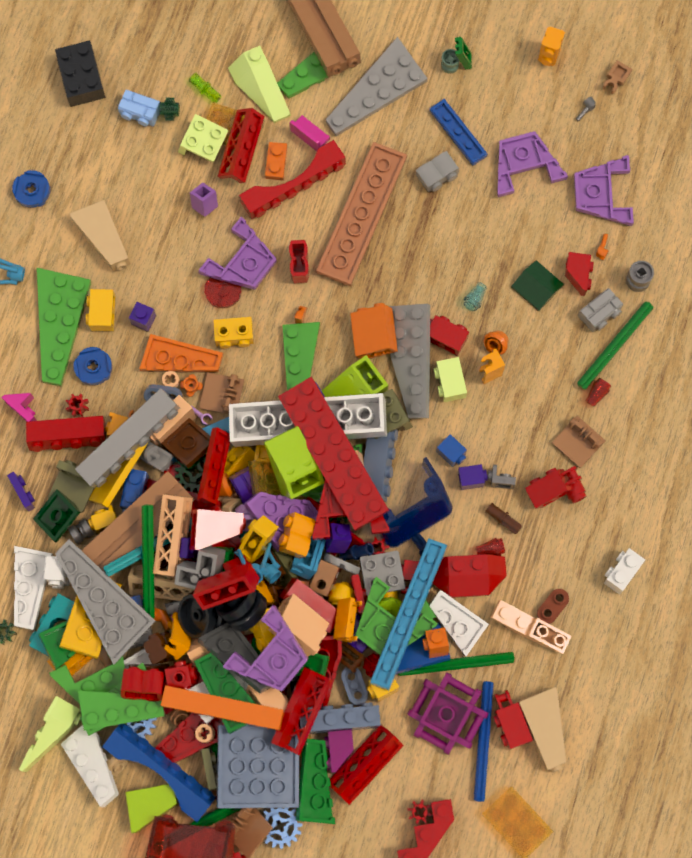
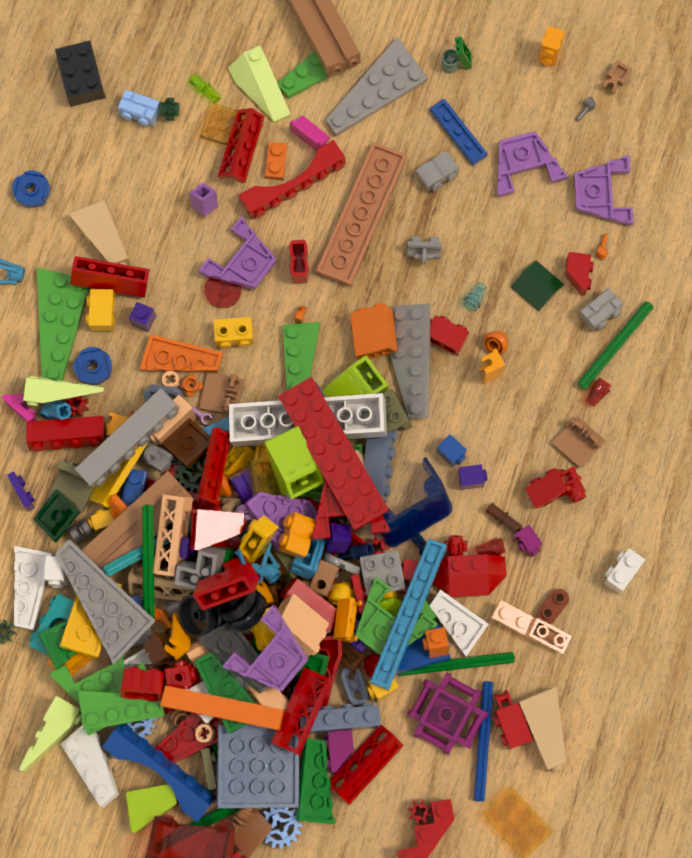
(45, 390): none -> yellowish green wedge
(55, 410): none -> dark azure piece
(109, 275): none -> red brick
(117, 506): none -> orange tile
(203, 138): yellowish green bracket -> none
(424, 250): none -> light grey hips
(451, 379): yellowish green brick -> none
(456, 545): none -> red gear
(503, 481): flat silver bracket -> none
(528, 541): none -> magenta brick
(639, 276): flat silver wheel -> none

